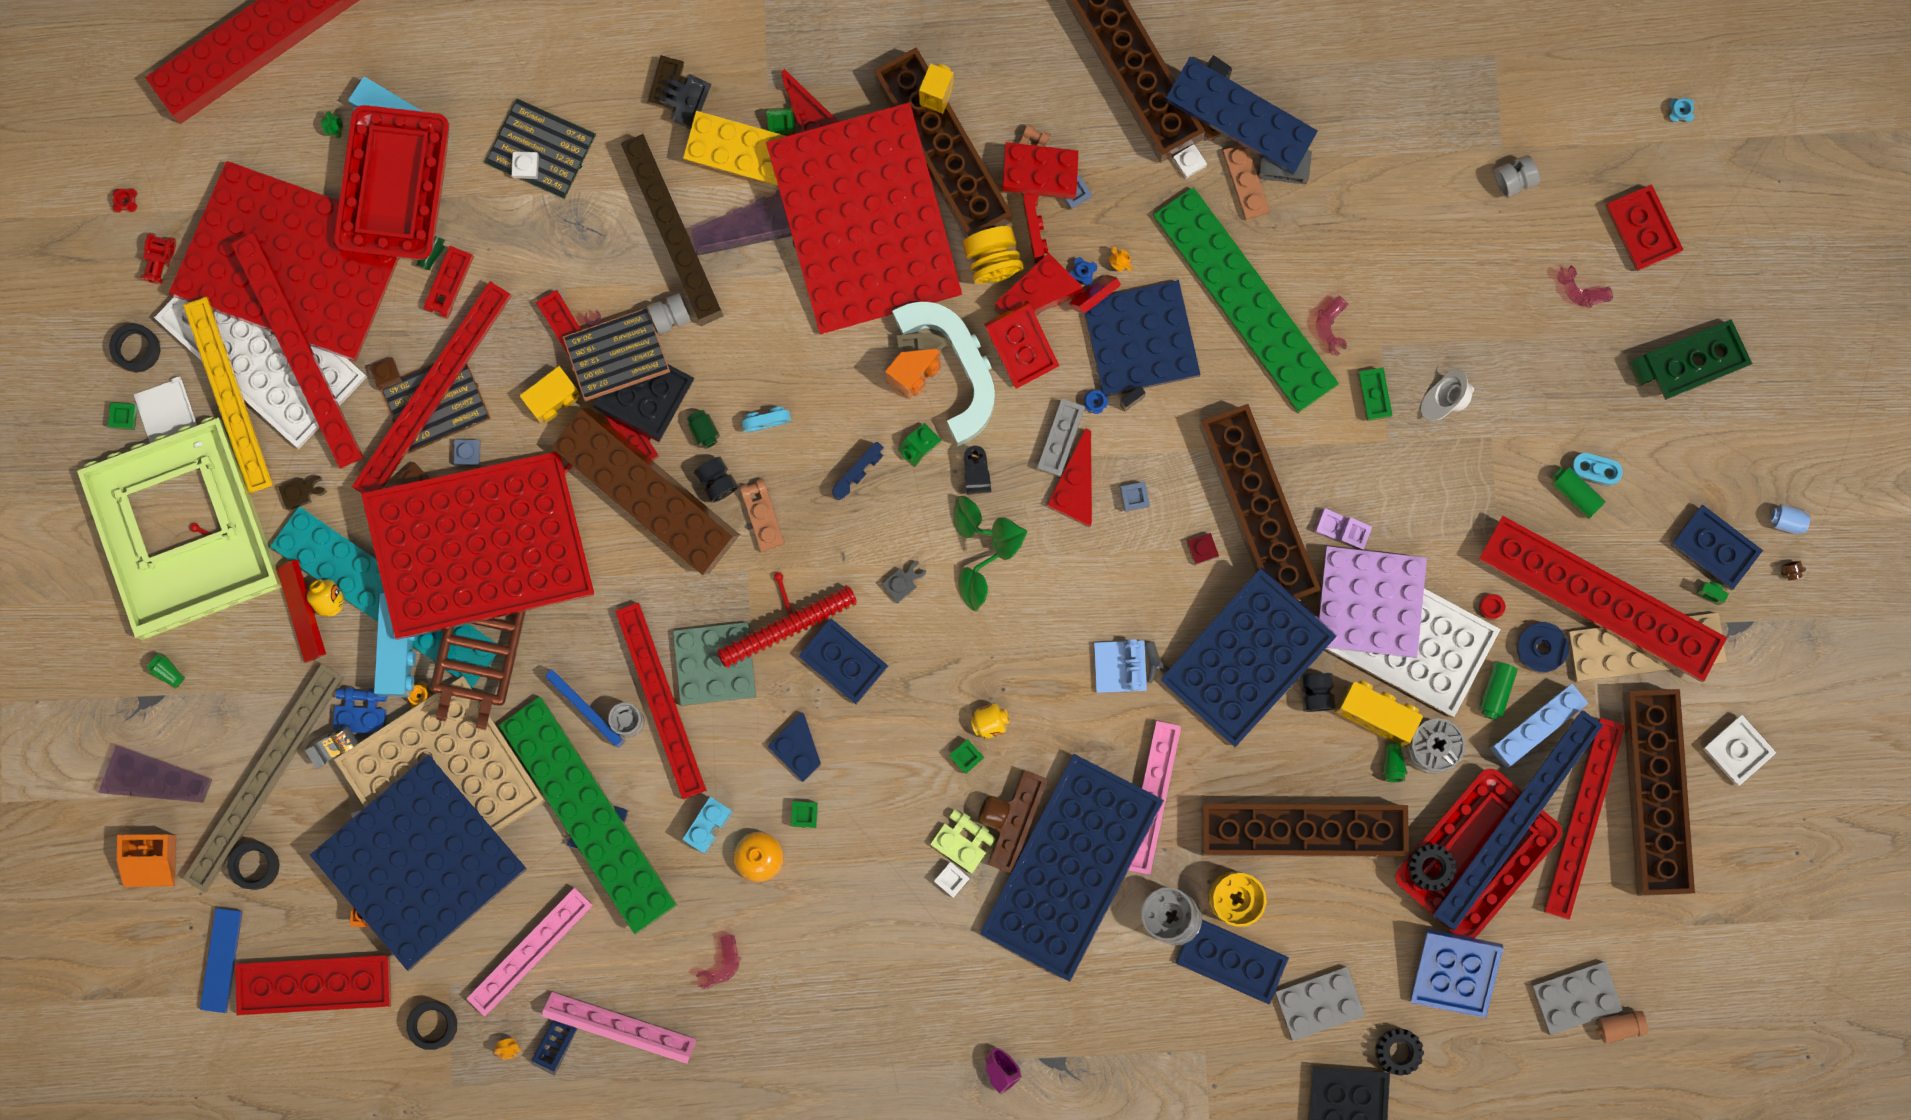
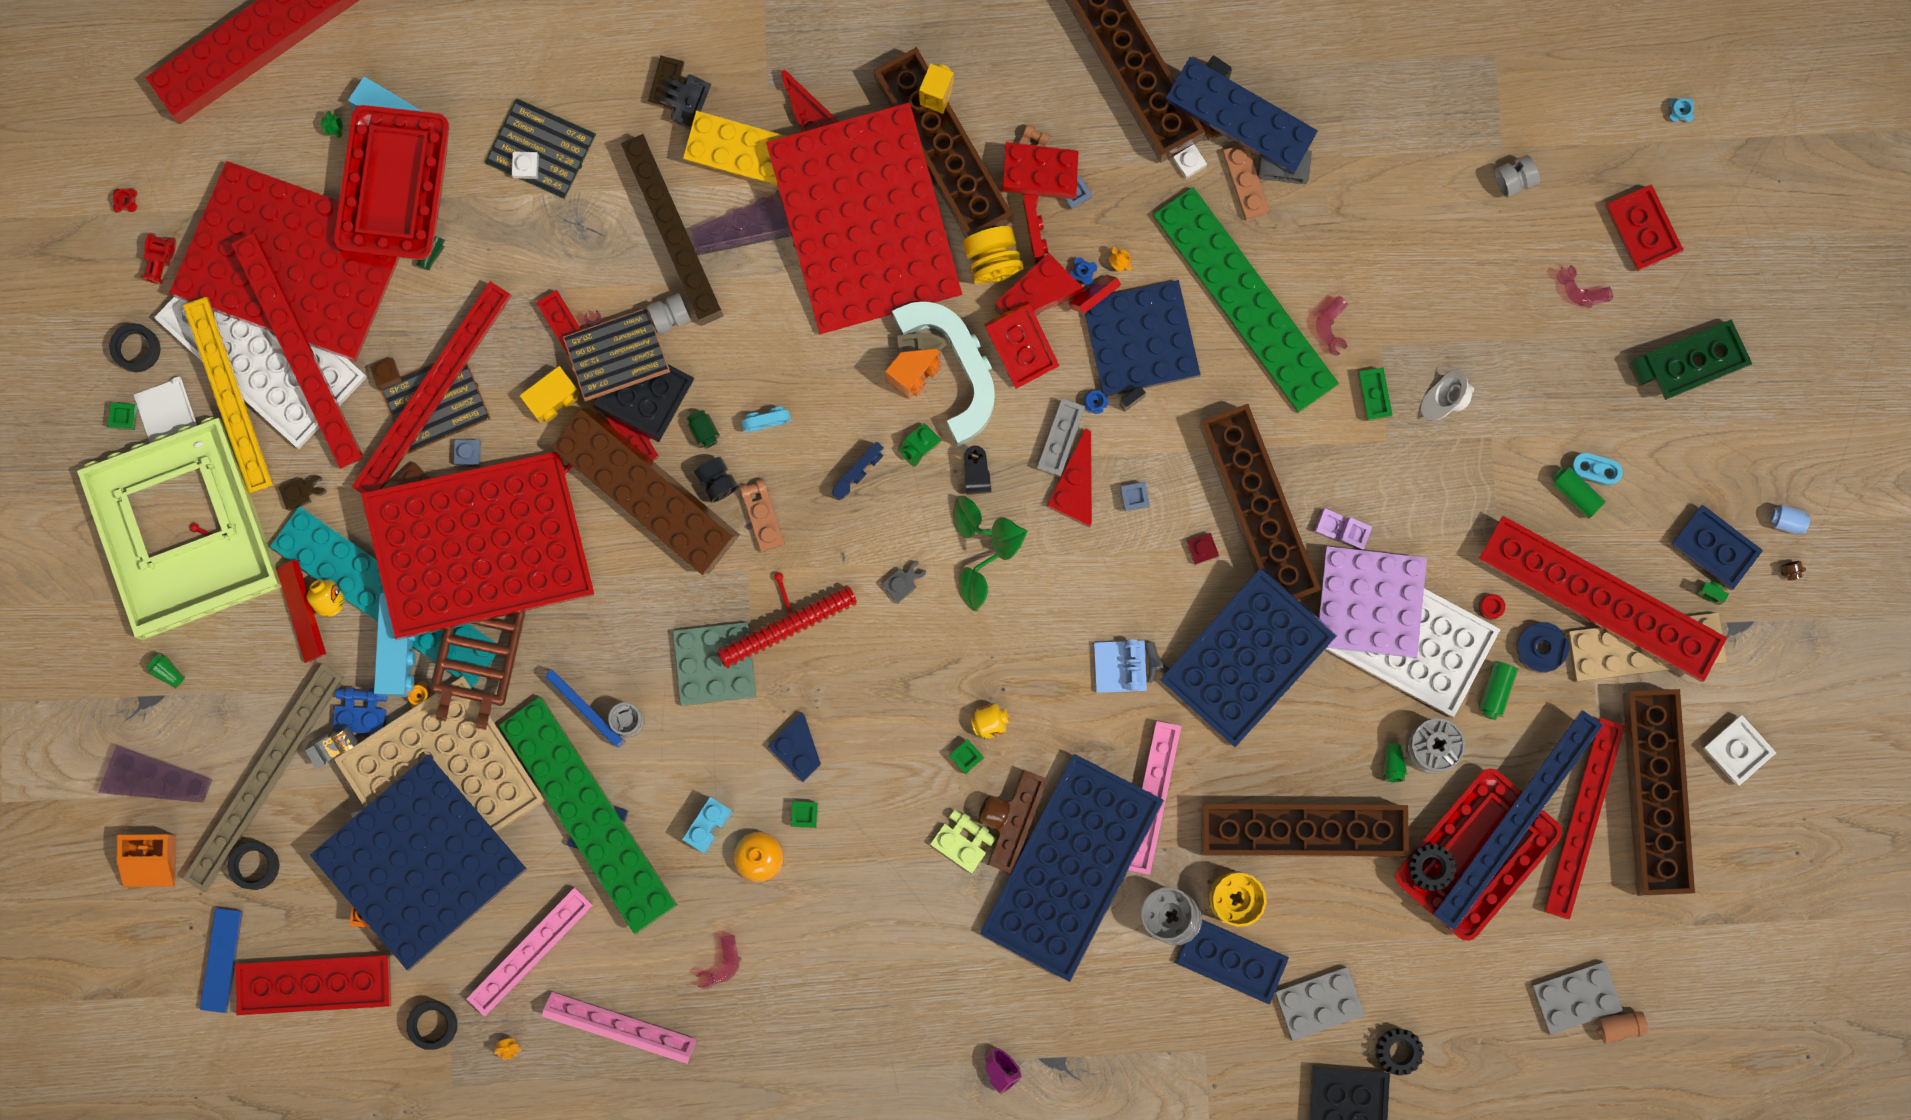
(448, 281): red plate -> none
(553, 1068): dark blue slope -> none
(661, 701): red plate -> none
(780, 120): green plate -> none
(843, 661): dark blue plate -> none
(951, 879): white plate -> none
(1317, 692): black wheel -> none
(1379, 713): yellow brick -> none
(1456, 973): plate -> none
(1538, 725): light blue brick -> none

